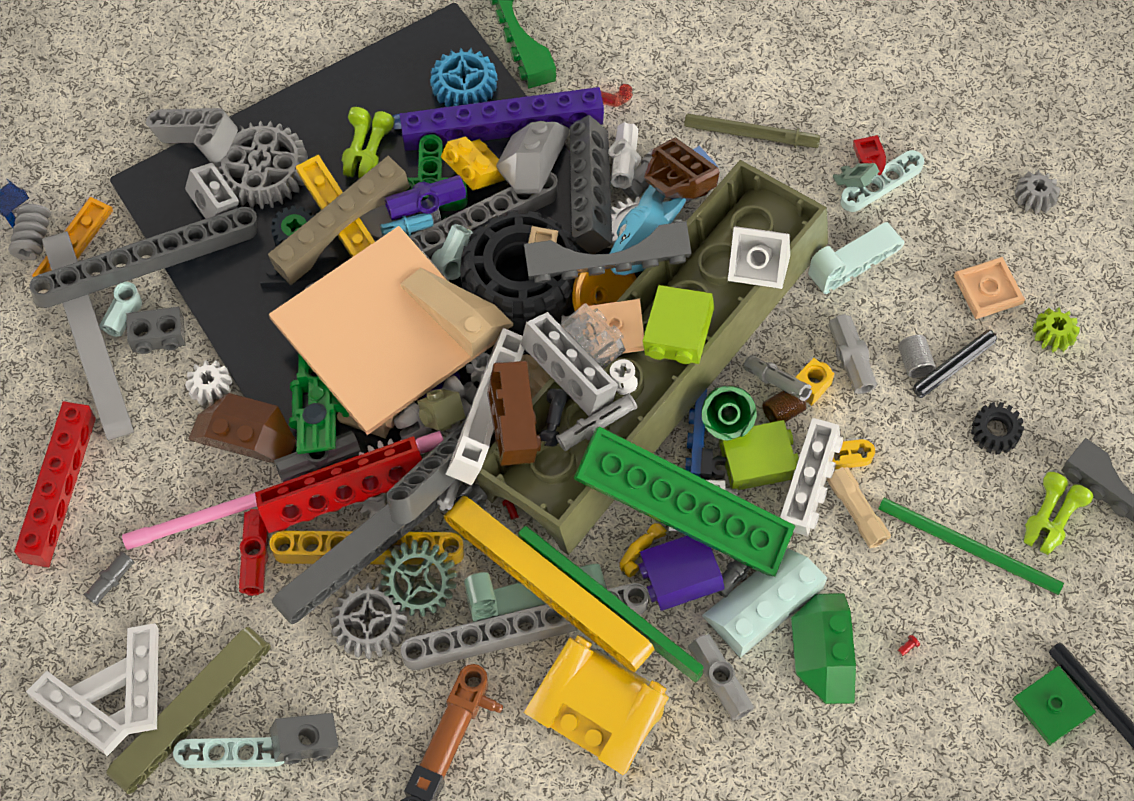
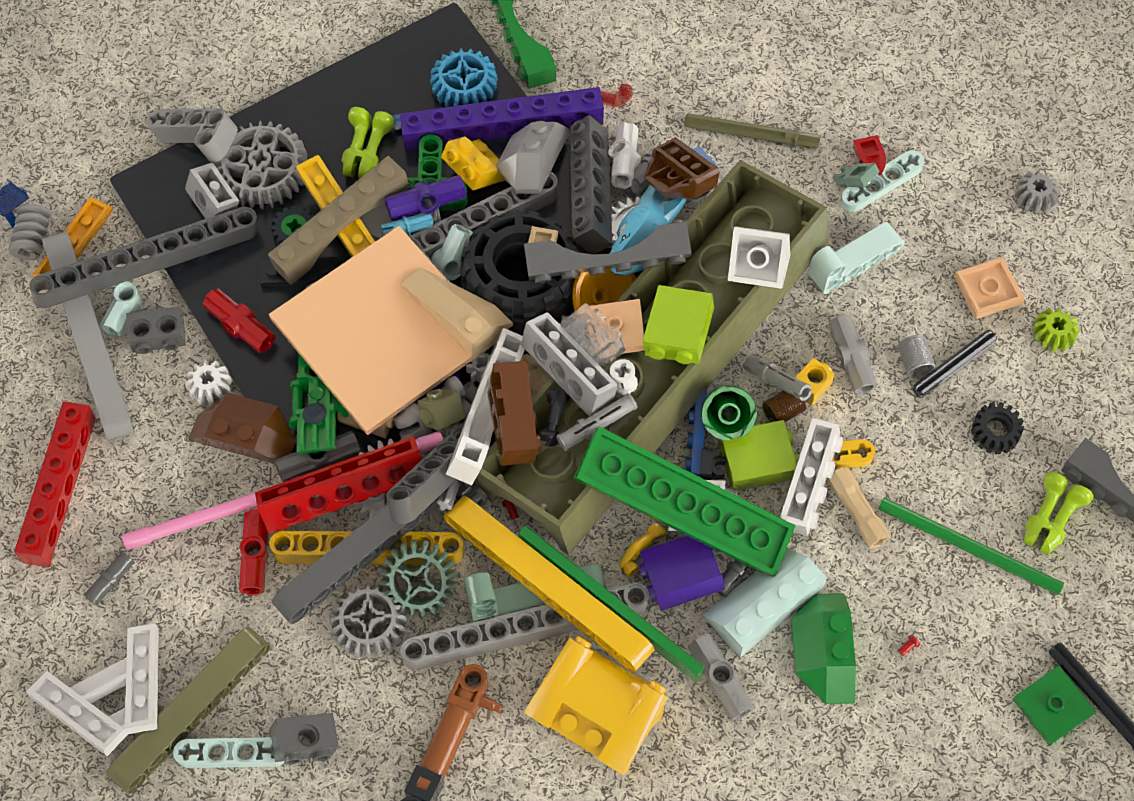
(239, 320): none -> red piece

